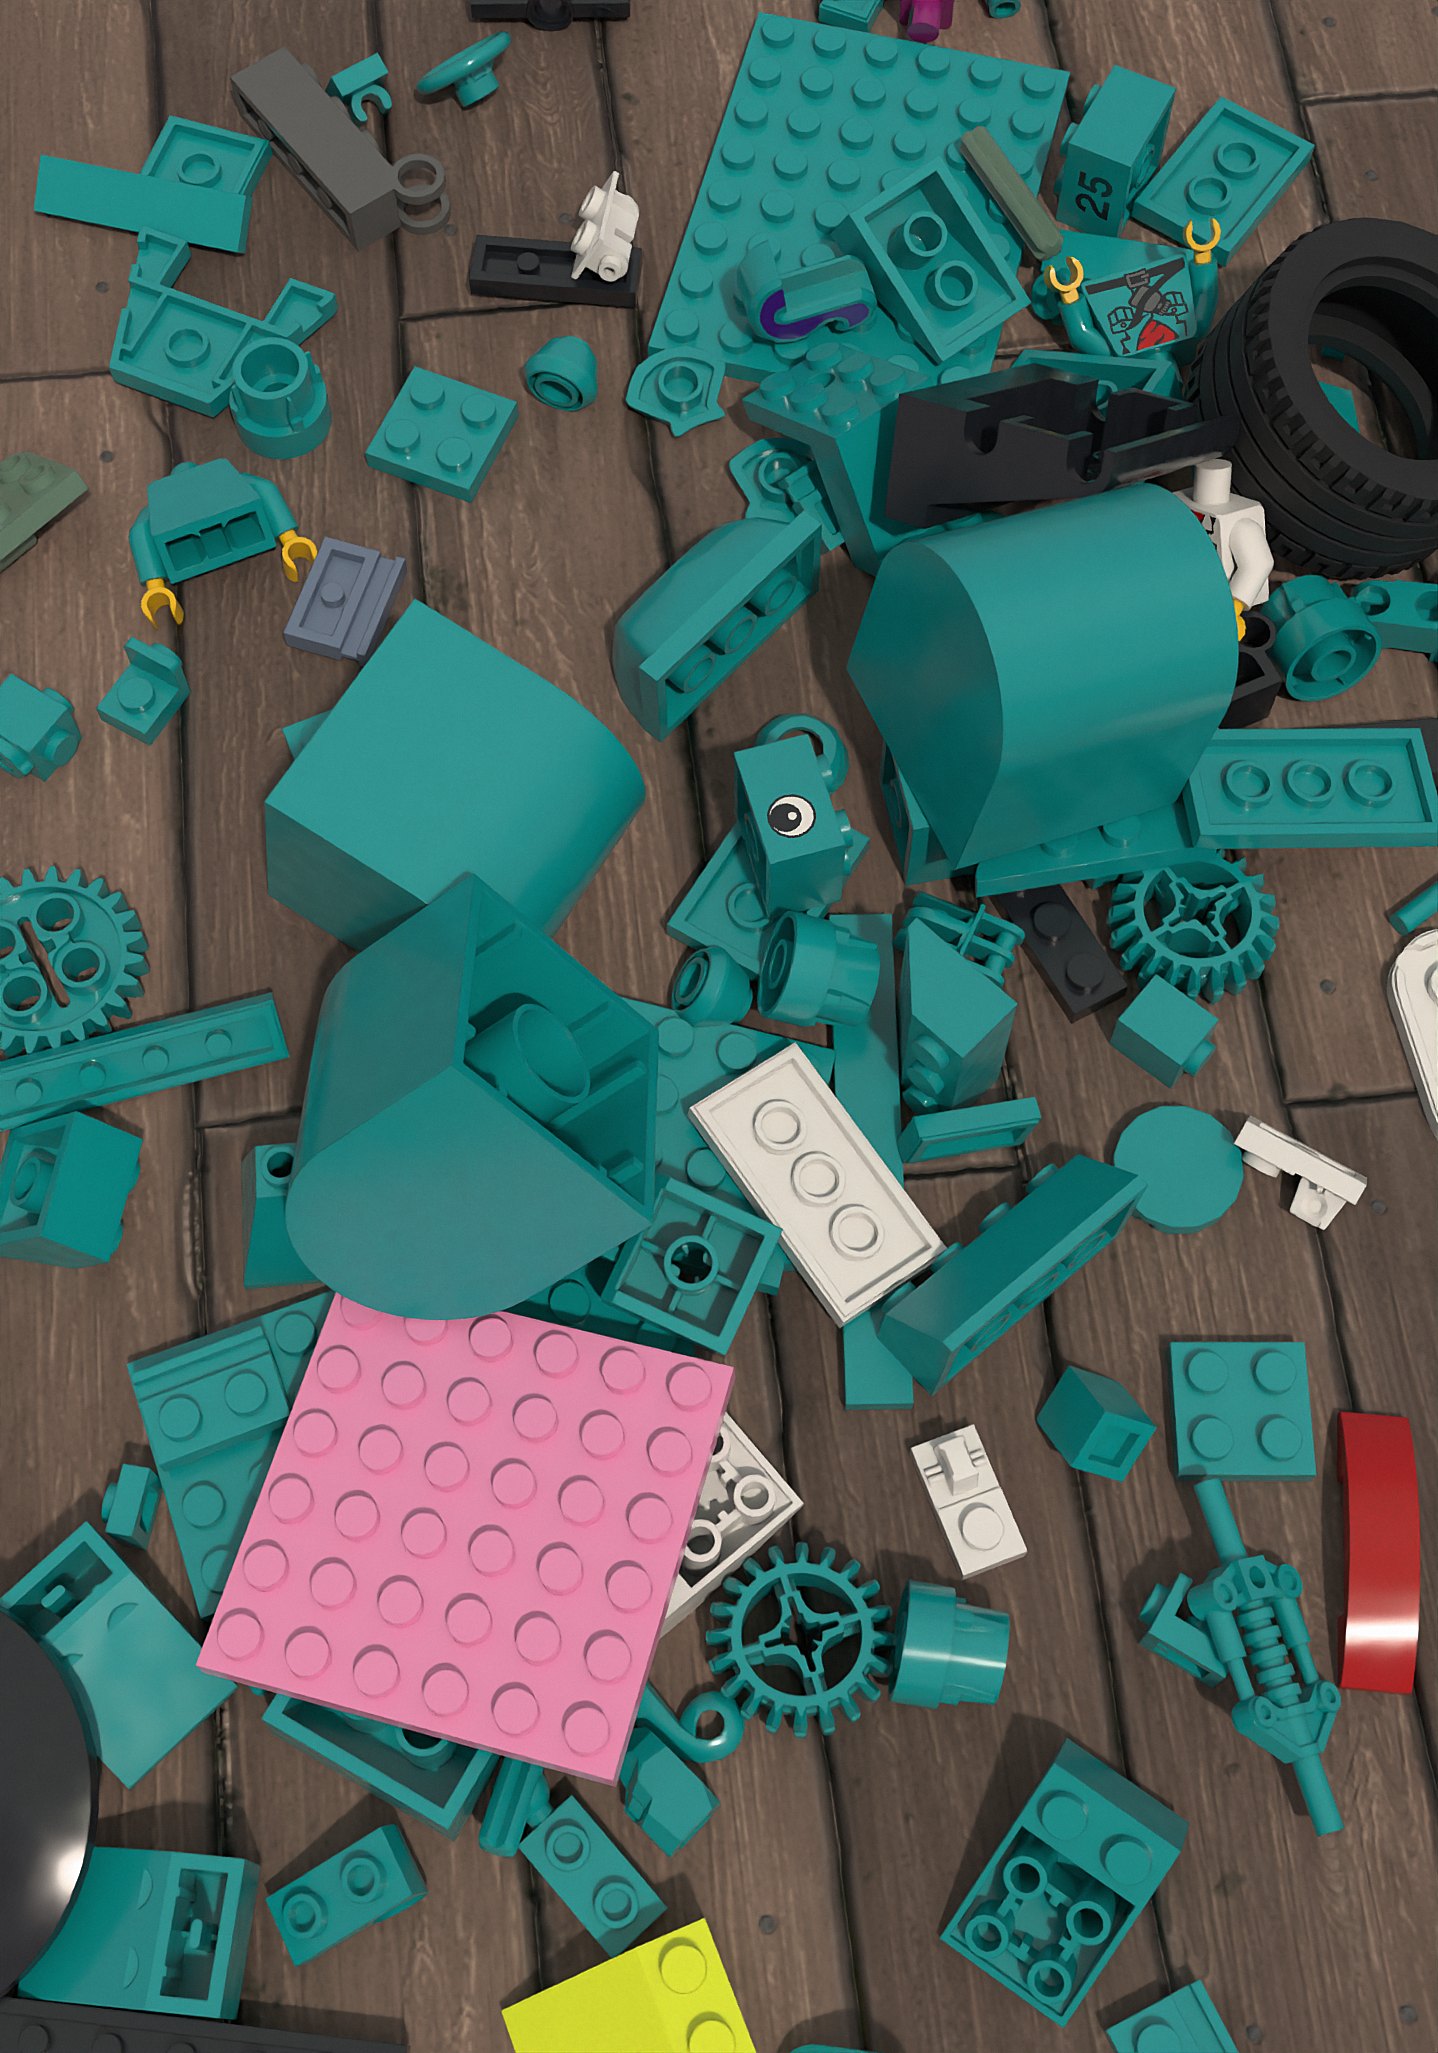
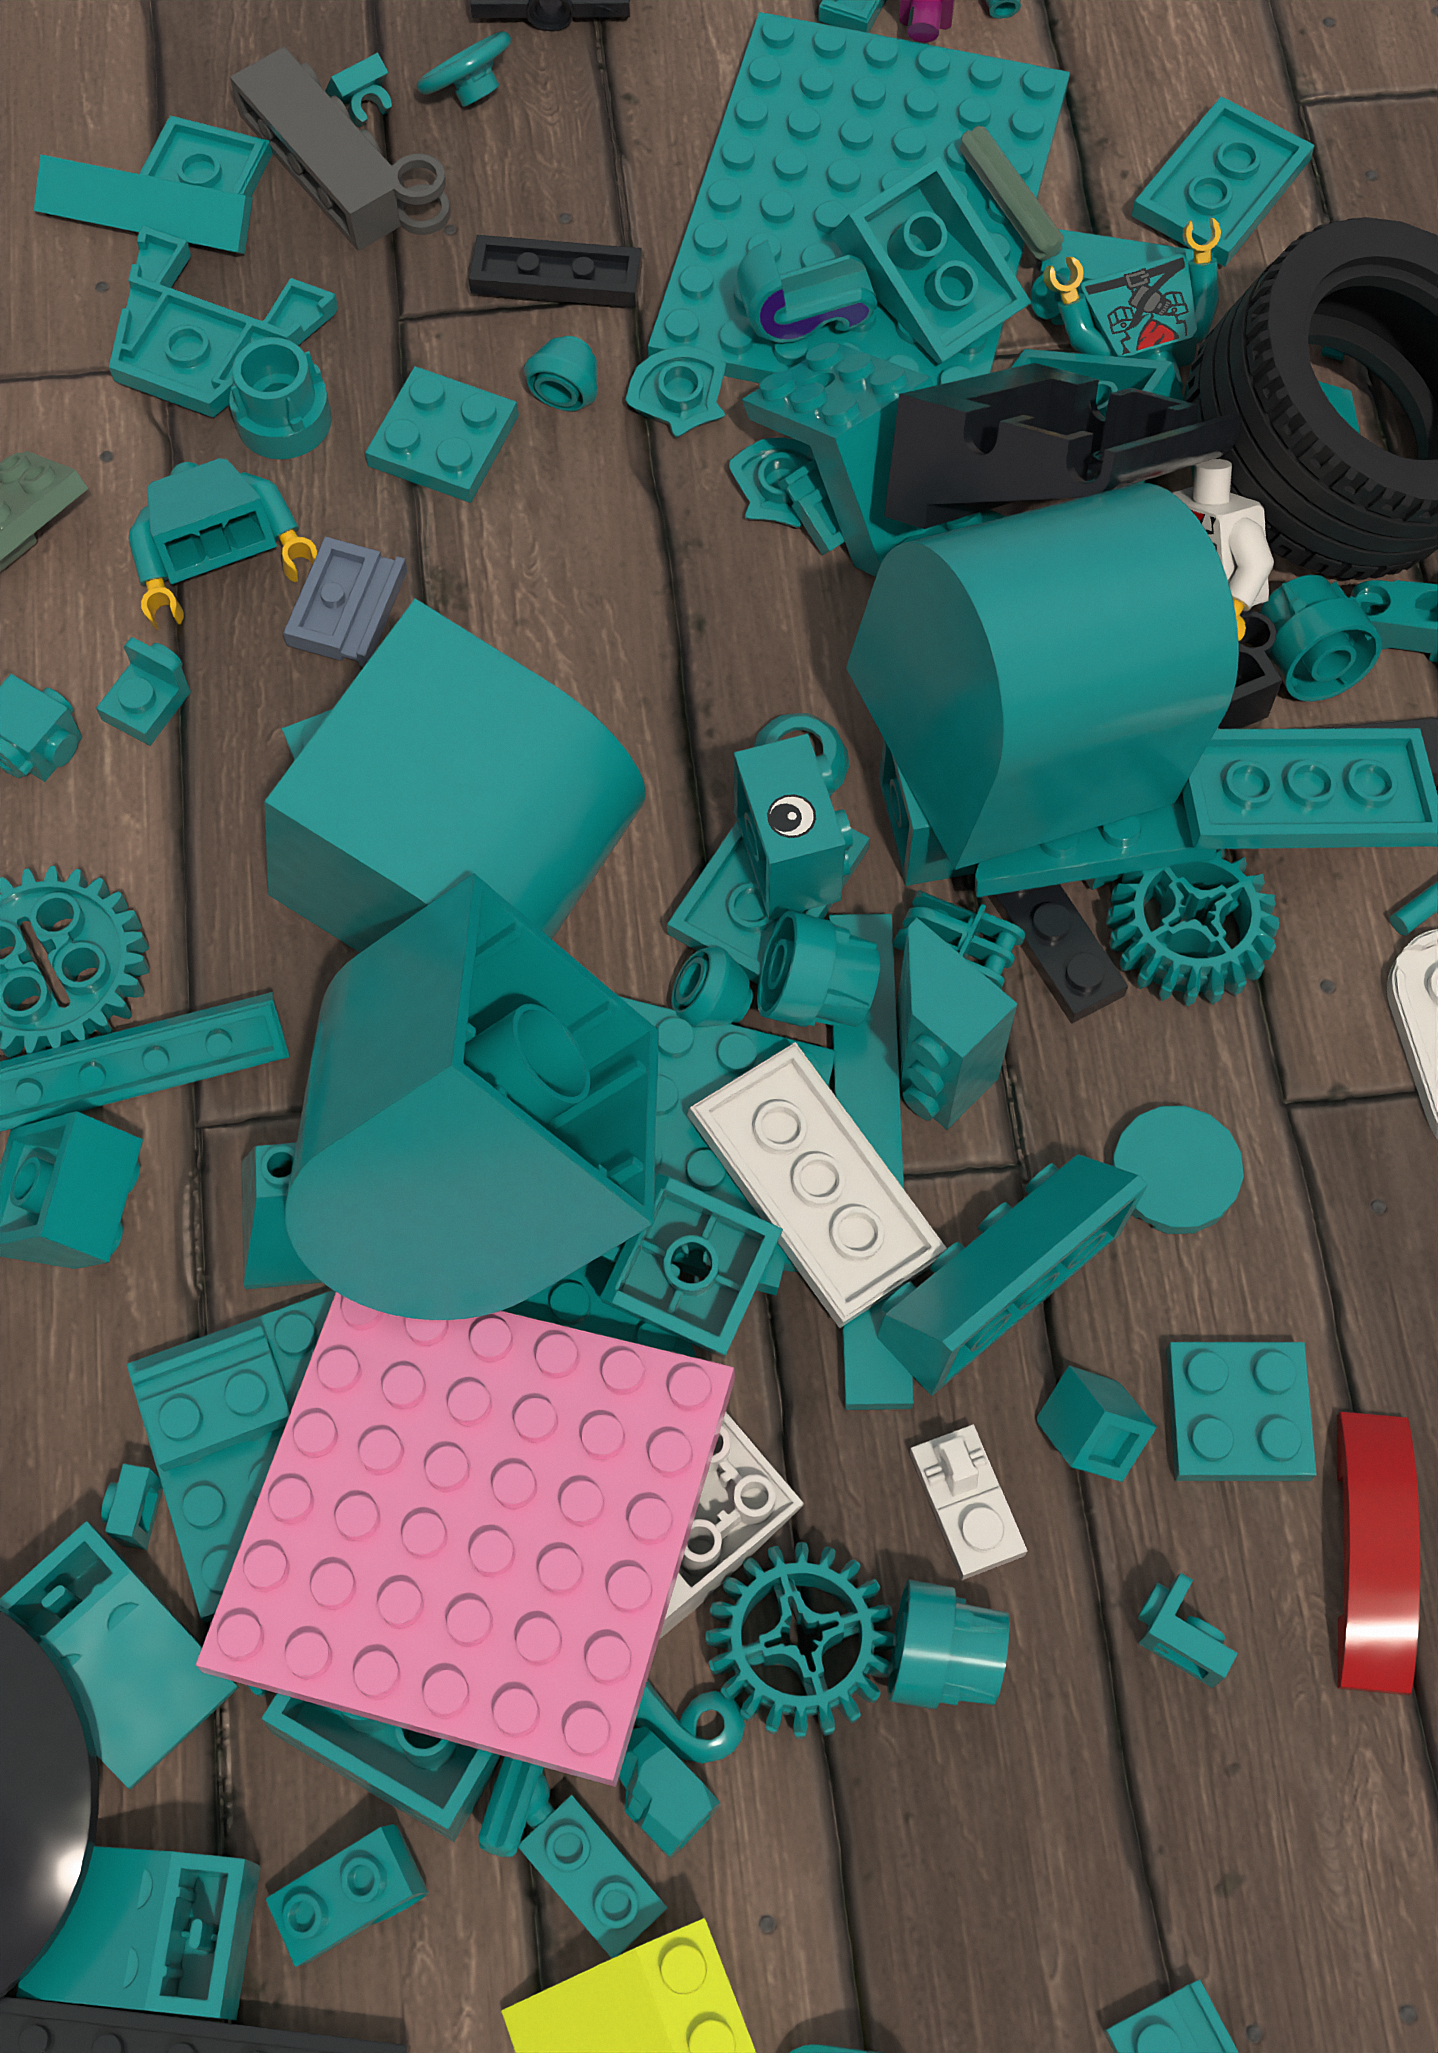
(606, 233): white hinge -> none
(712, 615): teal windscreen -> none
(968, 1130): teal tile -> none
(1066, 1882): teal slope -> none
(1112, 152): teal brick -> none
(1165, 1033): teal brick -> none
(1286, 1718): teal bar -> none
(1323, 1183): white hinge -> none

